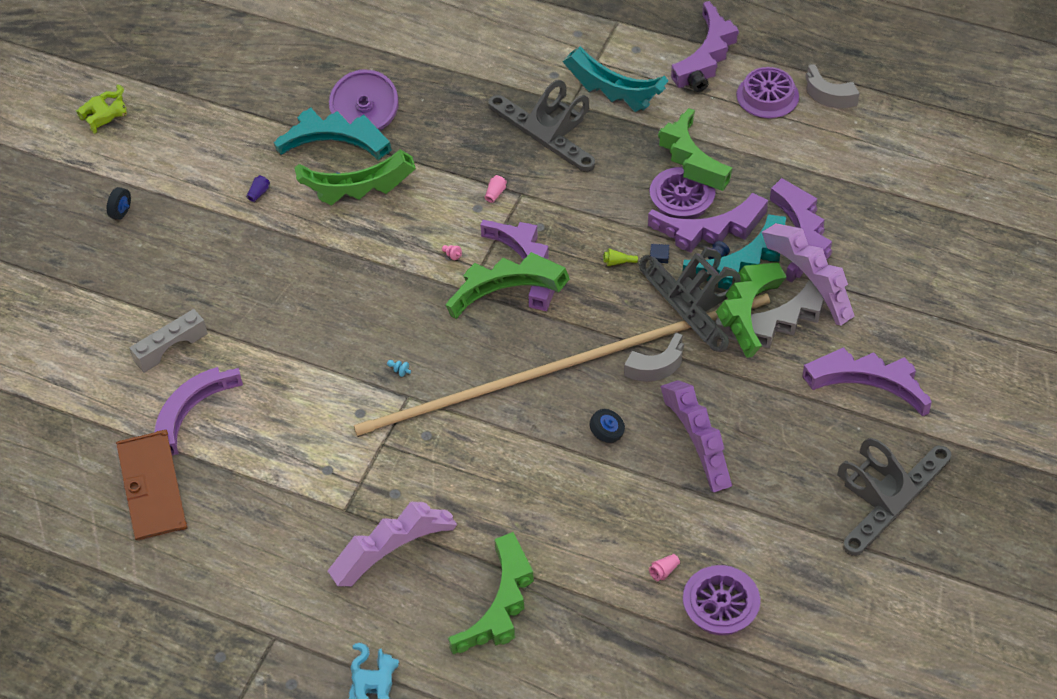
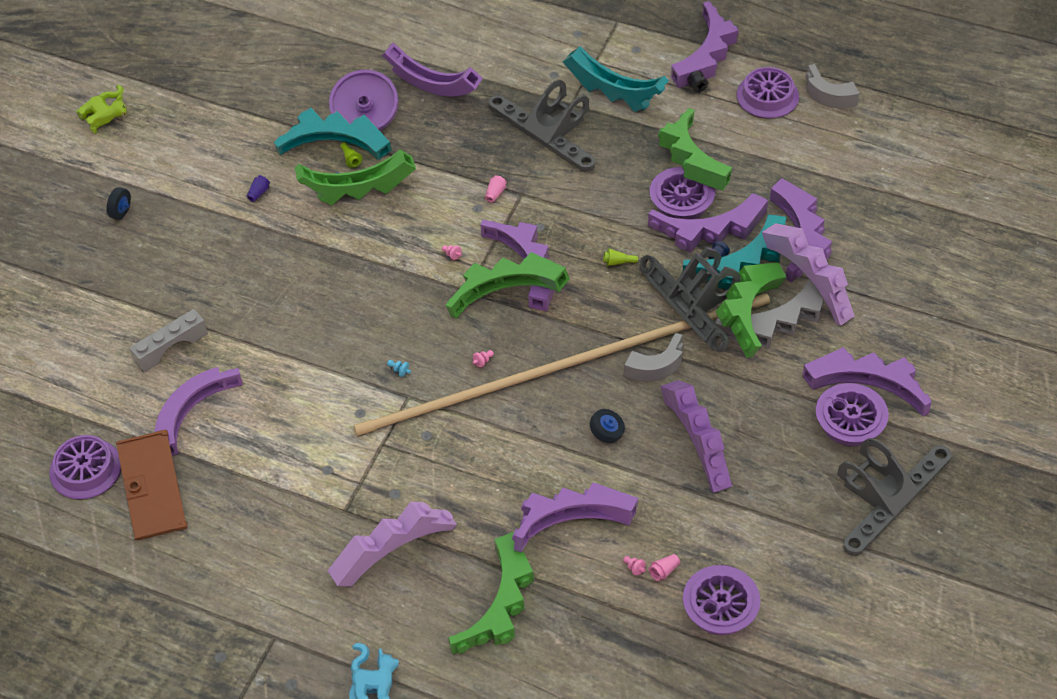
(84, 466): none -> medium lavender piece
(352, 157): none -> lime cone
(429, 80): none -> medium lavender arch
(481, 358): none -> bright pink hair
(596, 502): none -> medium lavender arch
(637, 566): none -> bright pink hair
(660, 252): dark blue tile -> none
(851, 415): none -> medium lavender piece

